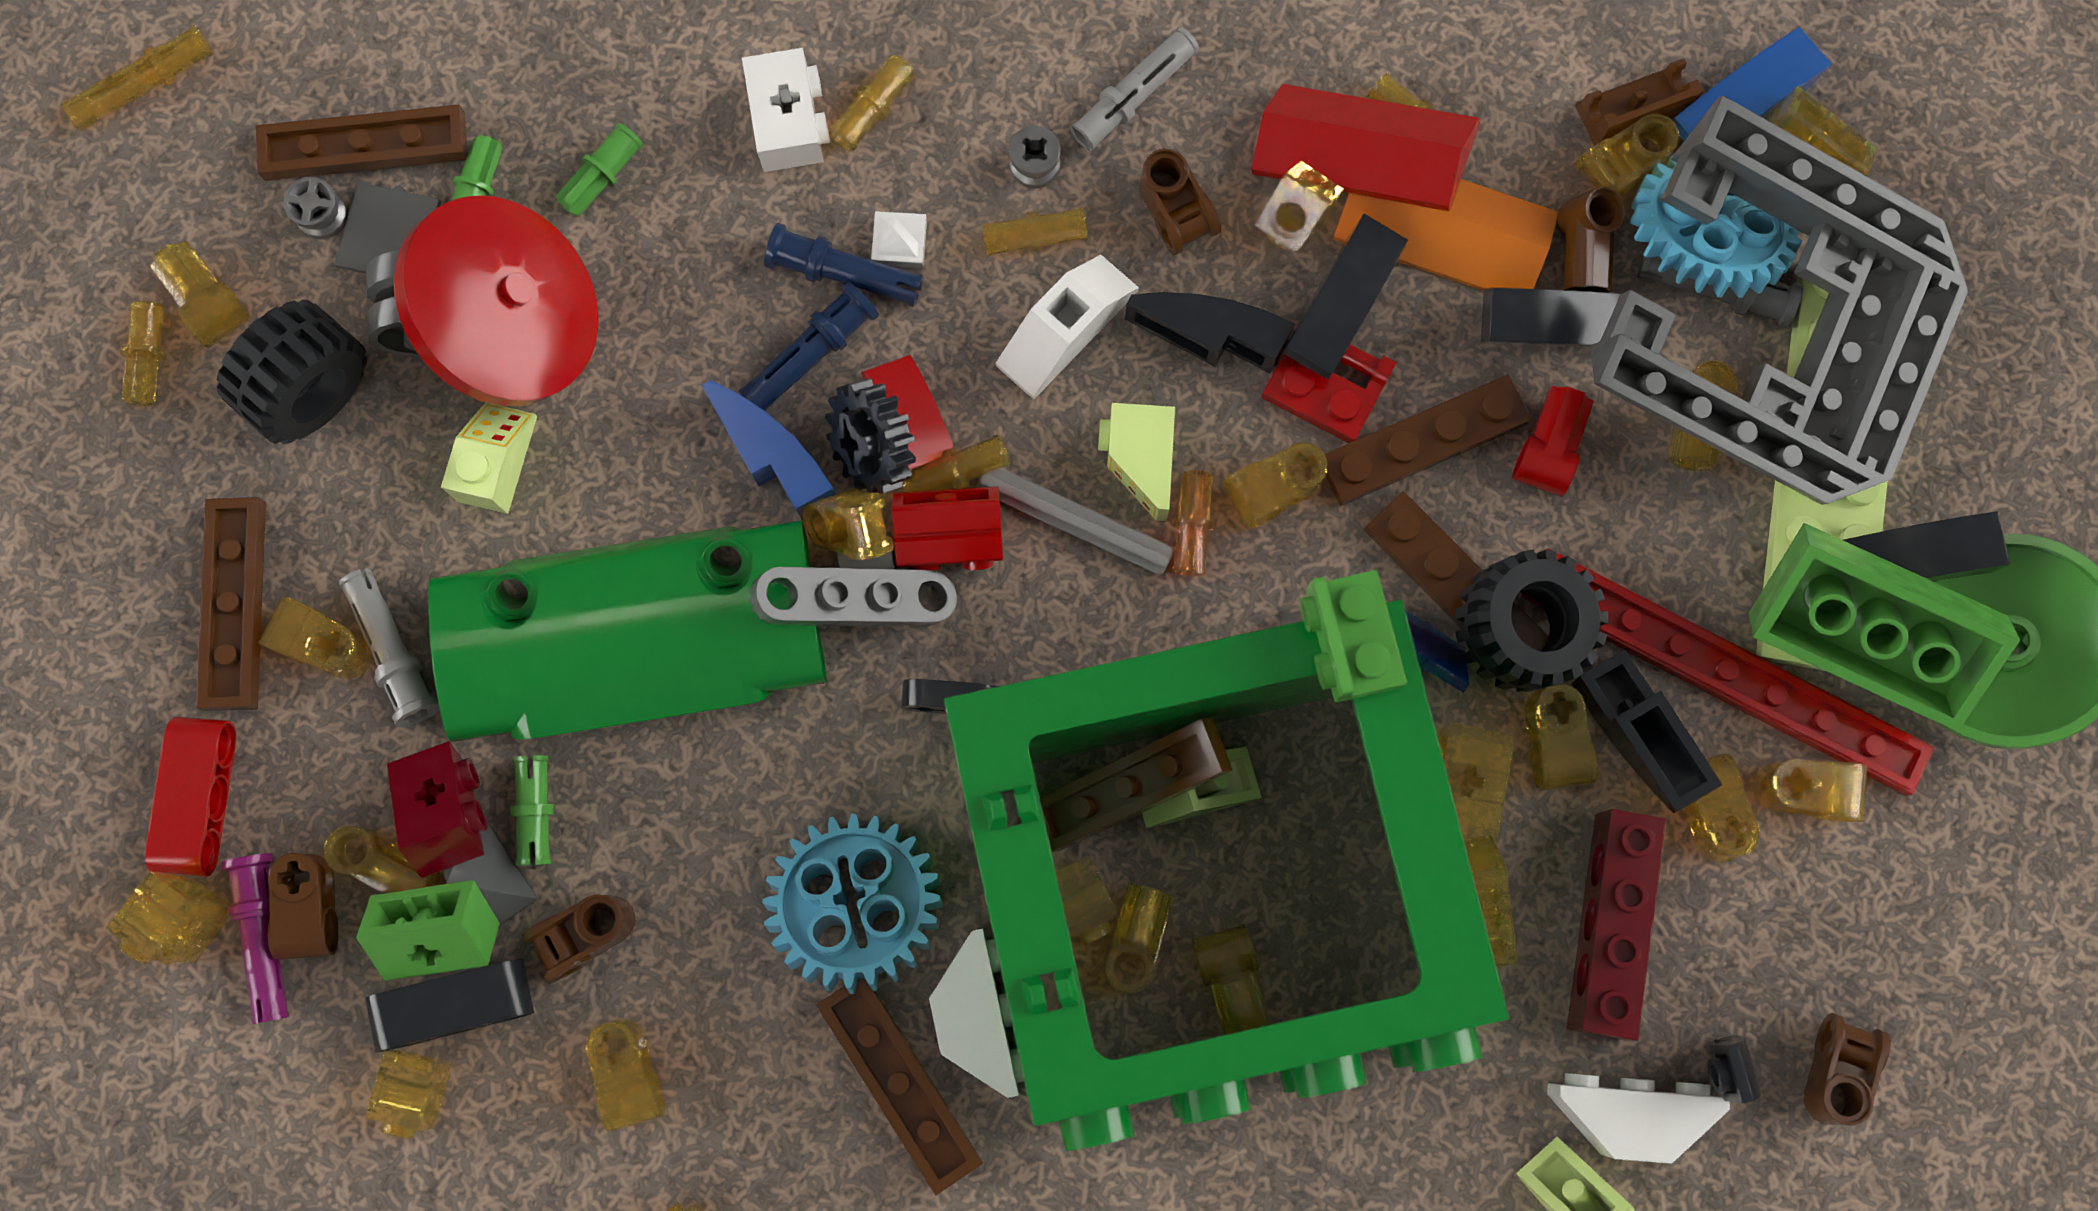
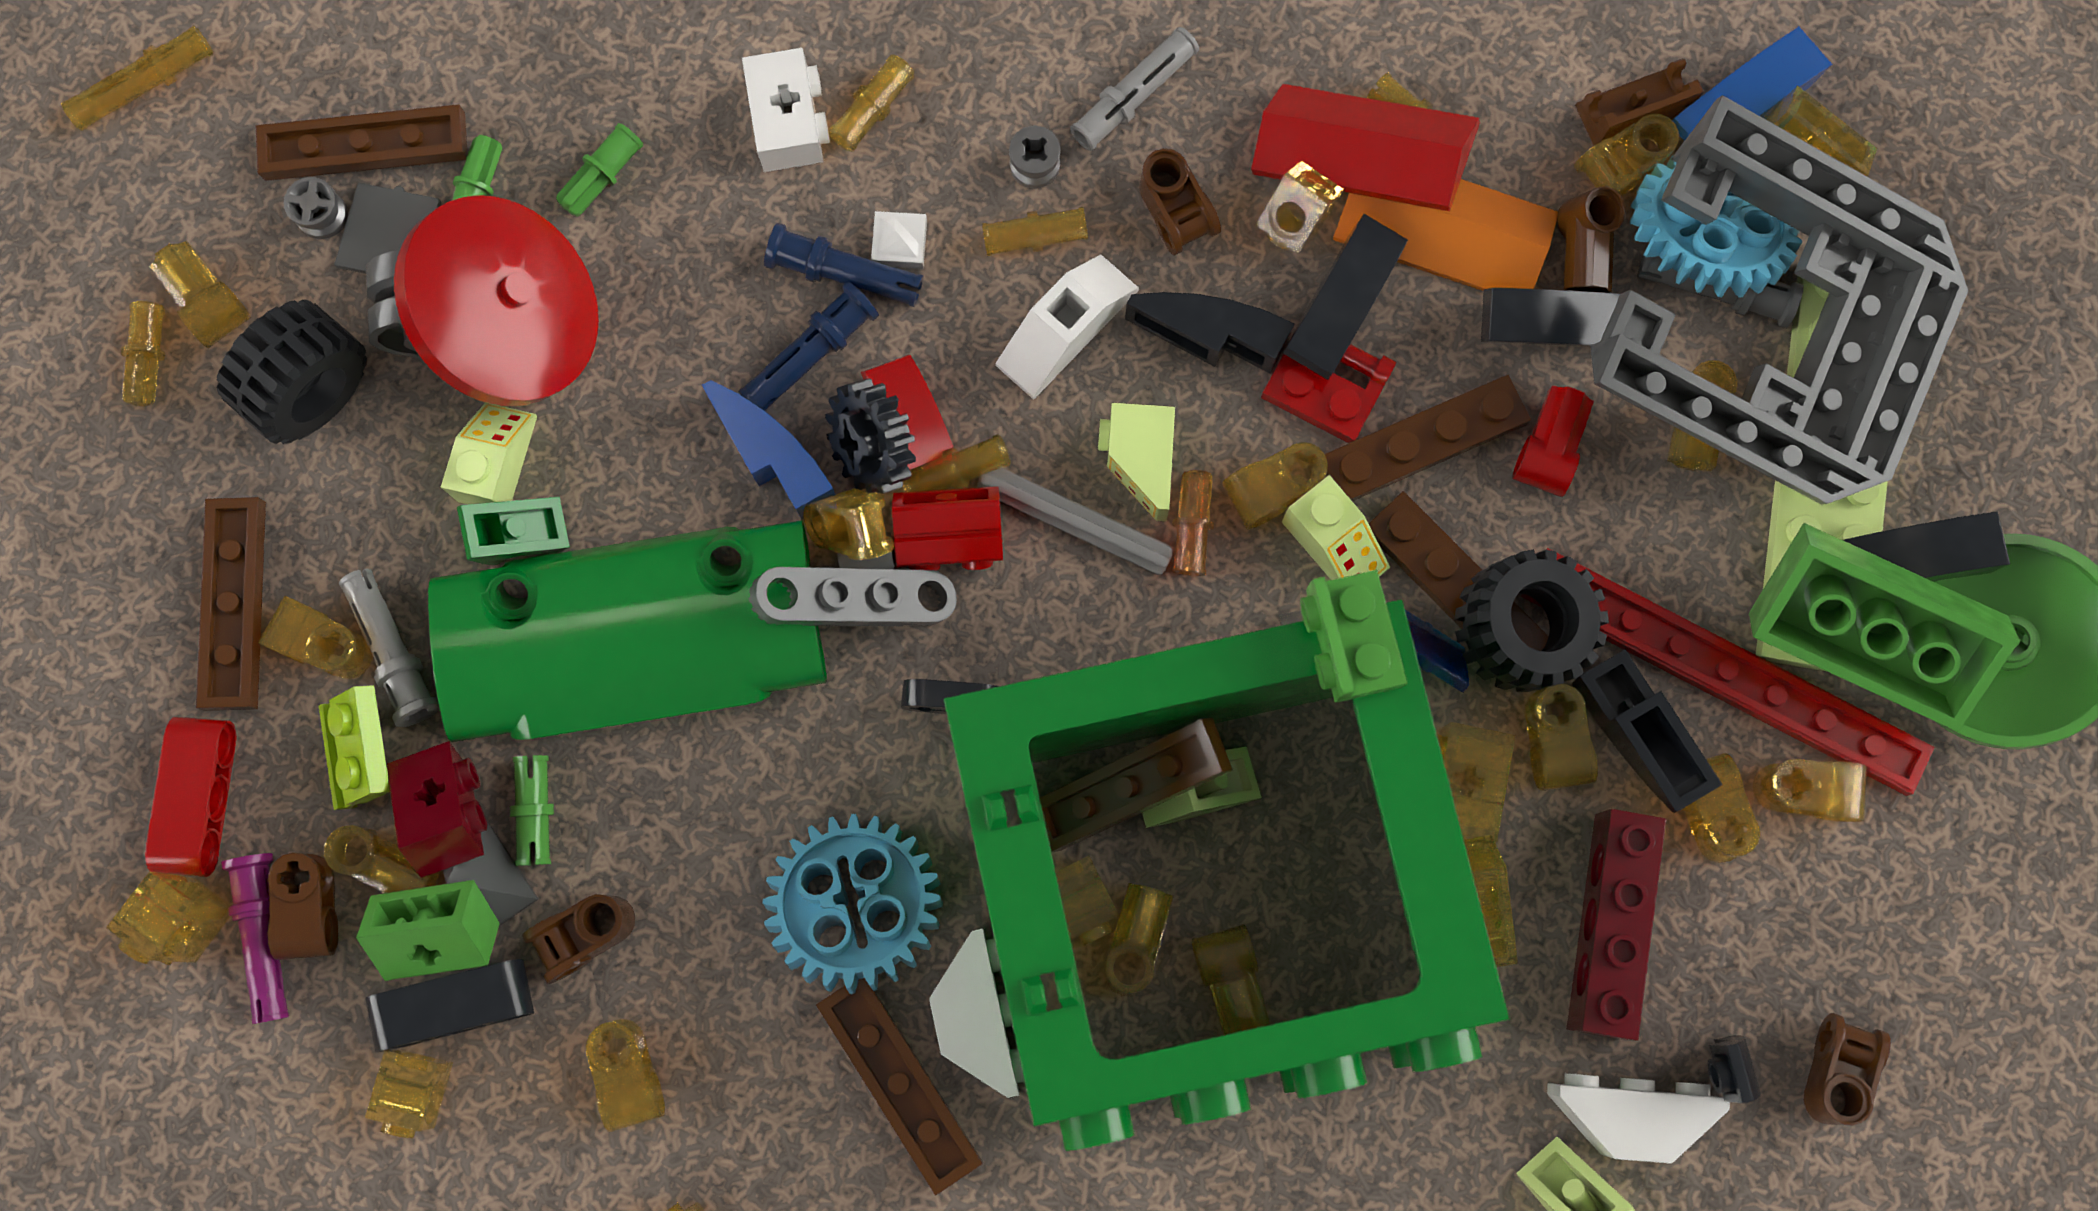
(354, 747): none -> lime plate
(512, 529): none -> slope
(1334, 532): none -> yellowish green slope

